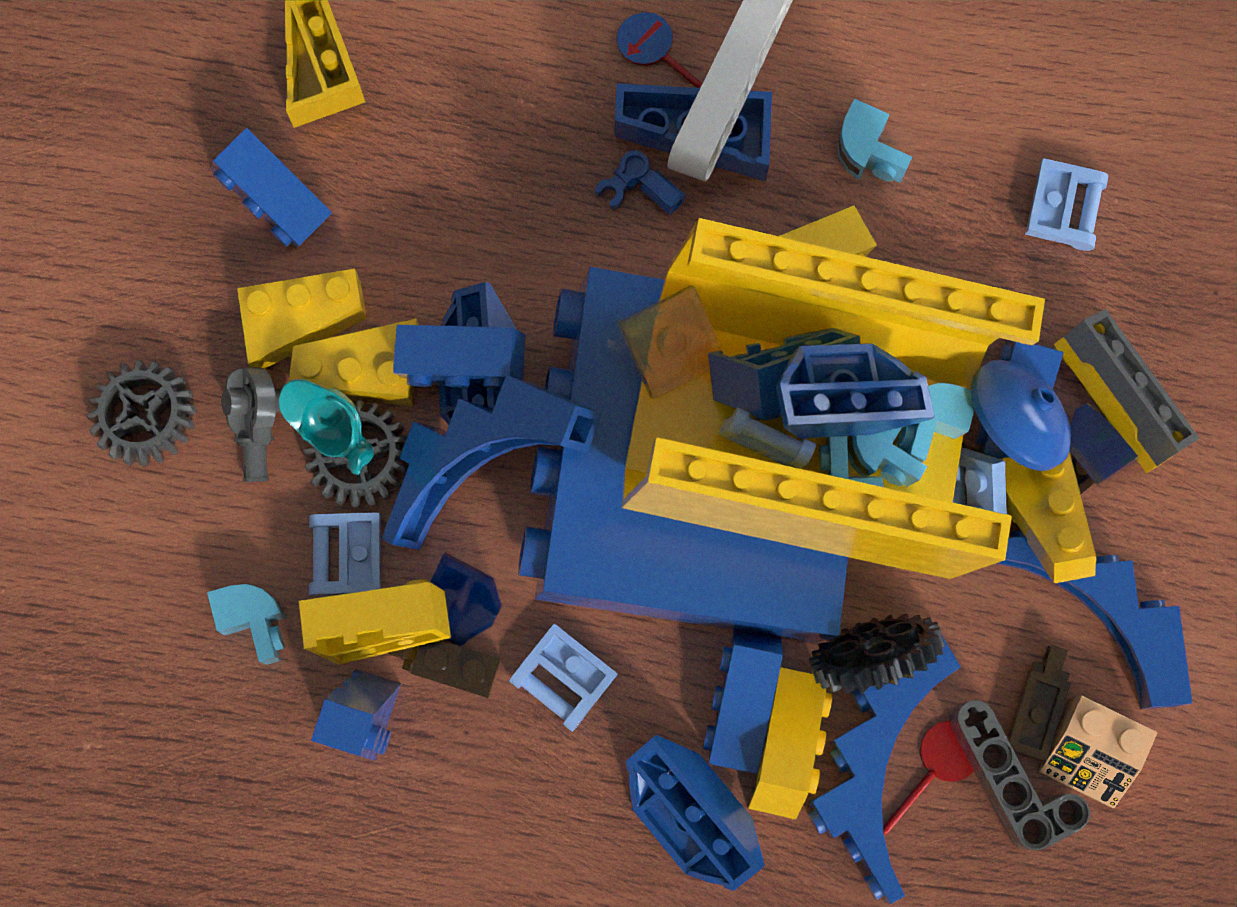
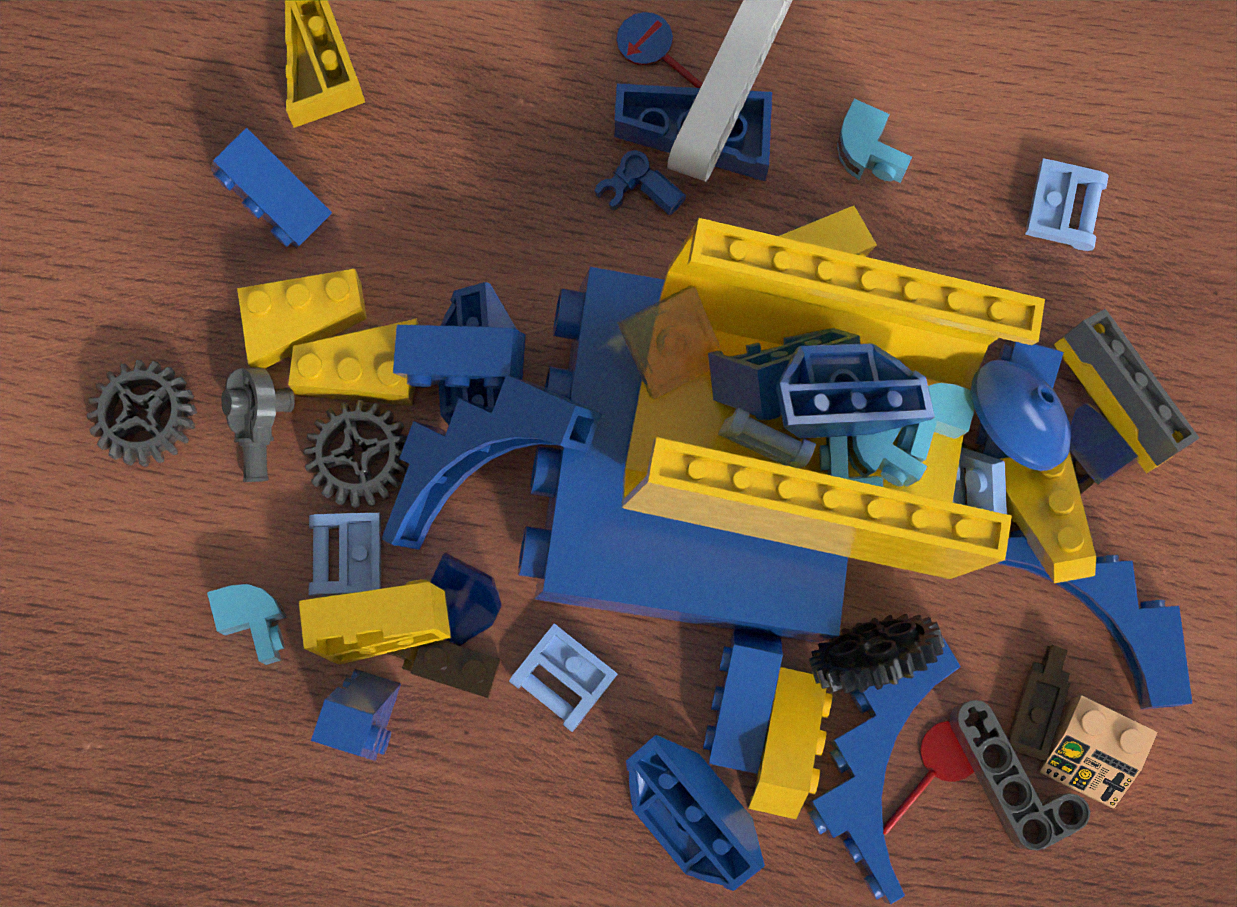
(326, 421): teal hair -> none

